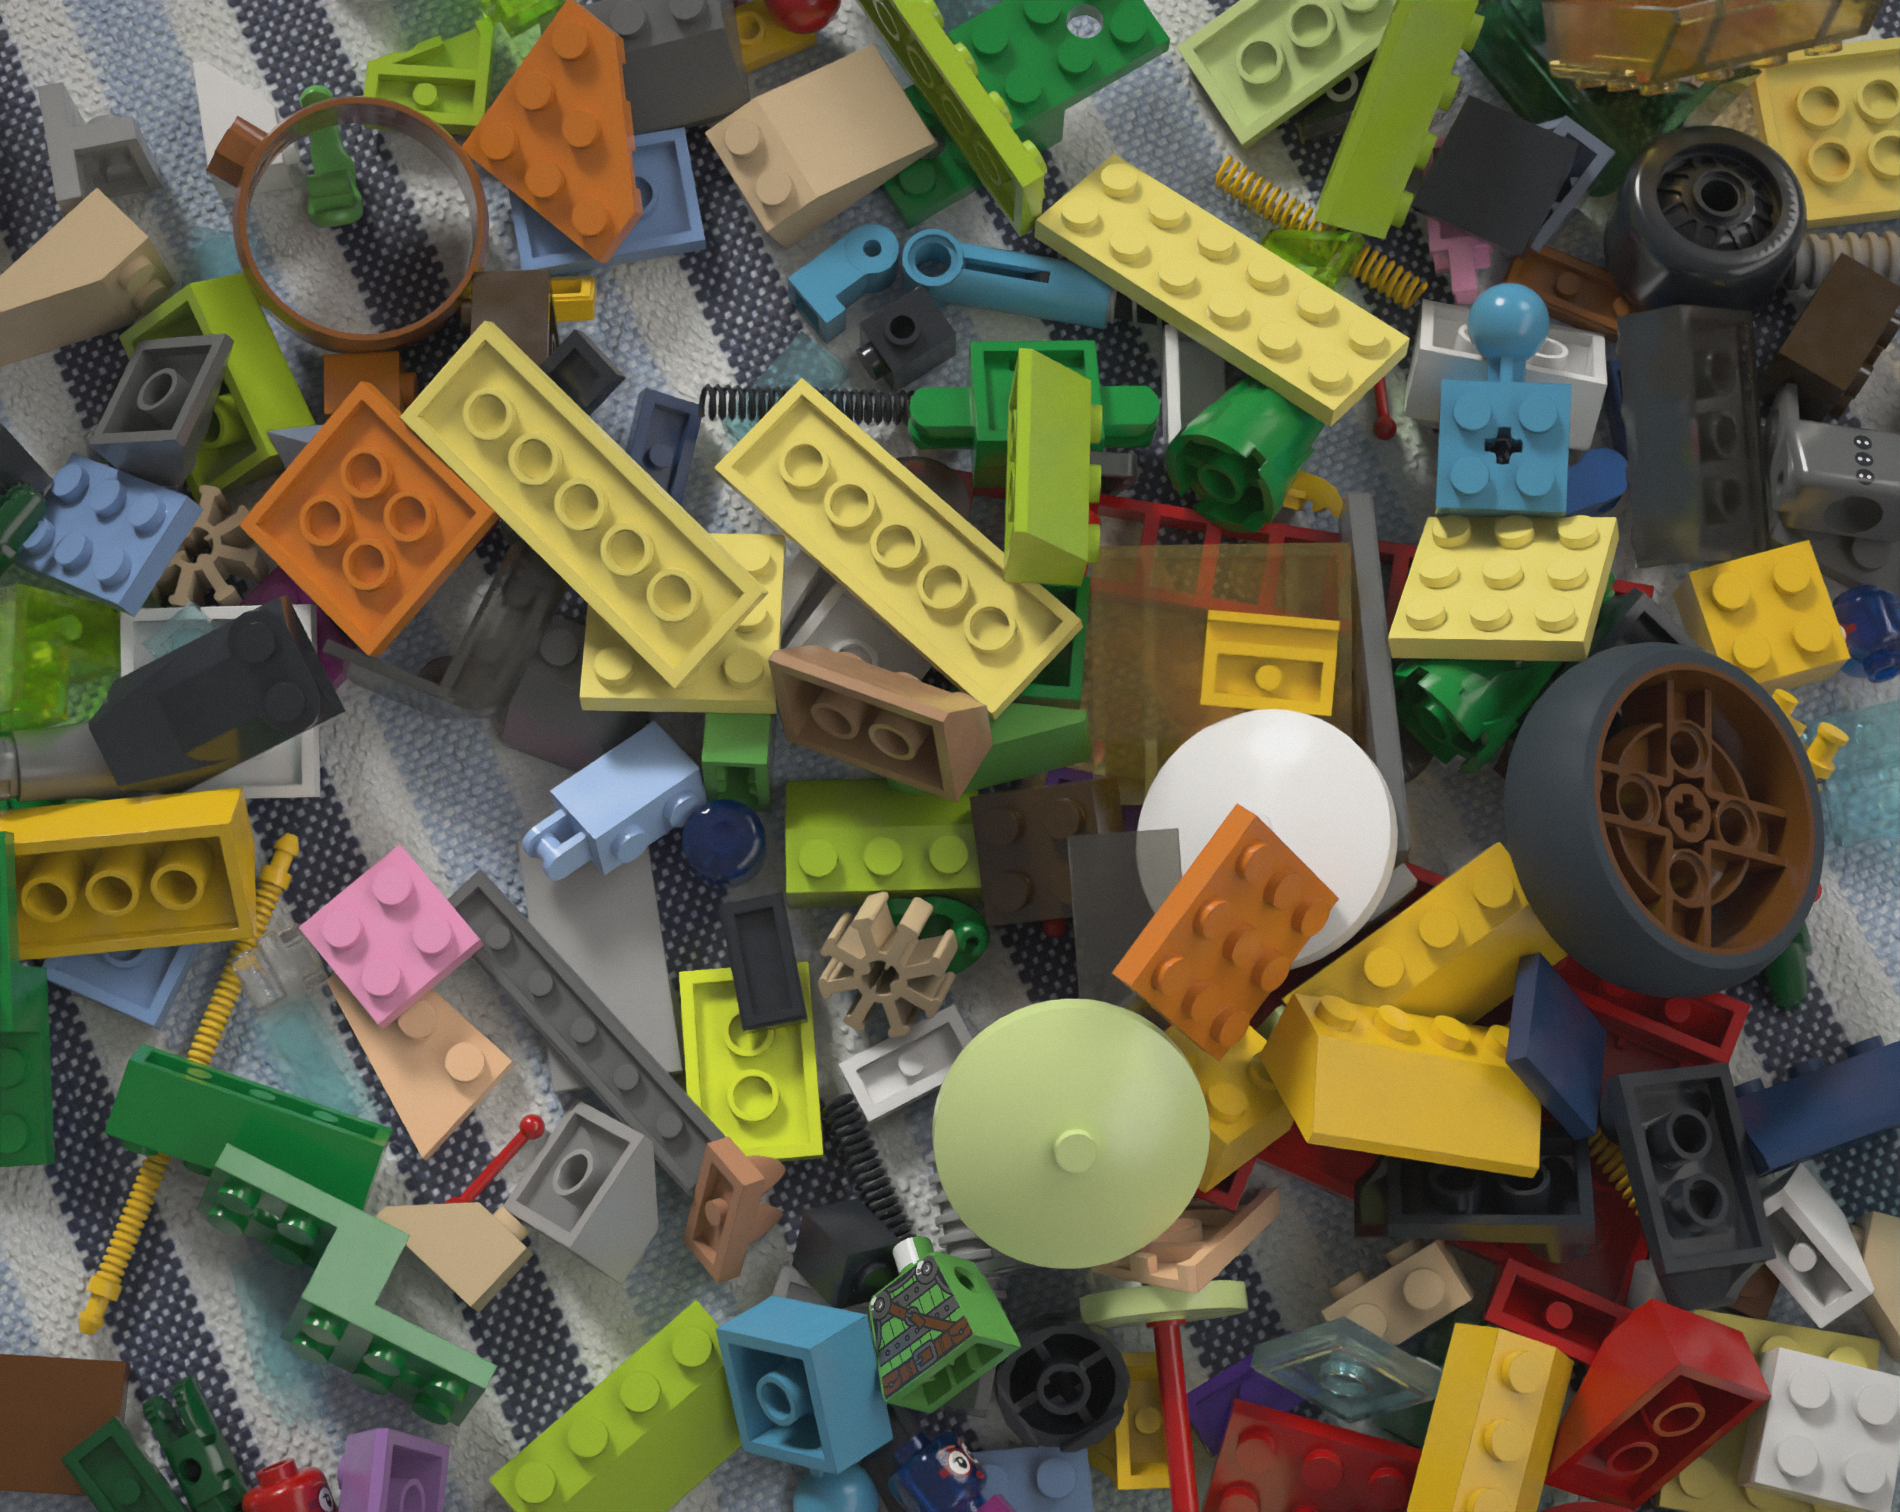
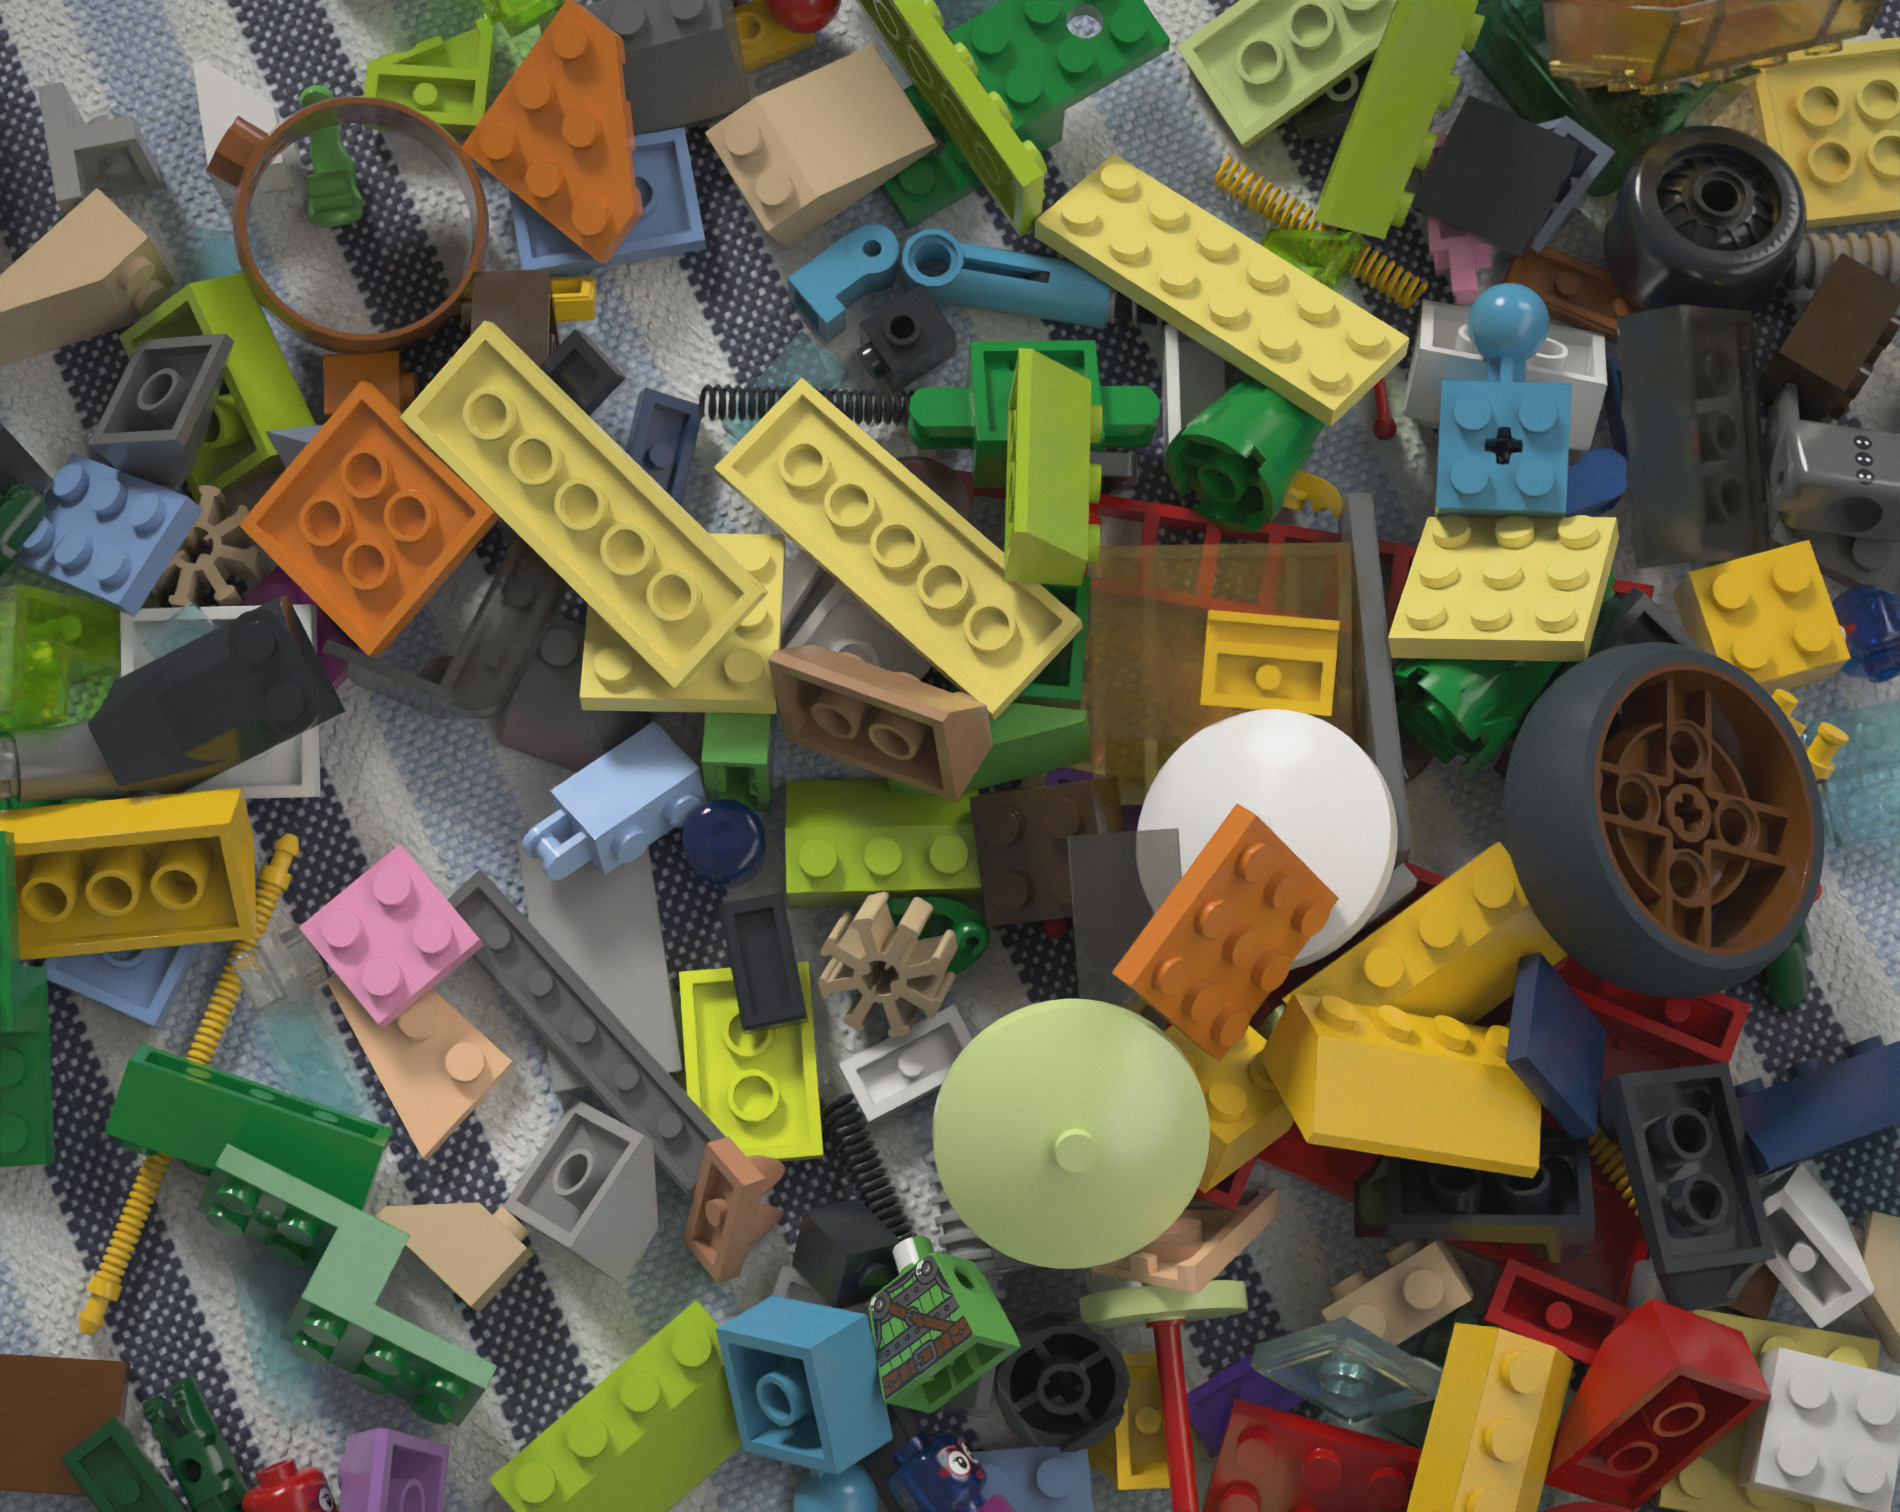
(530, 1128): red hinge -> none

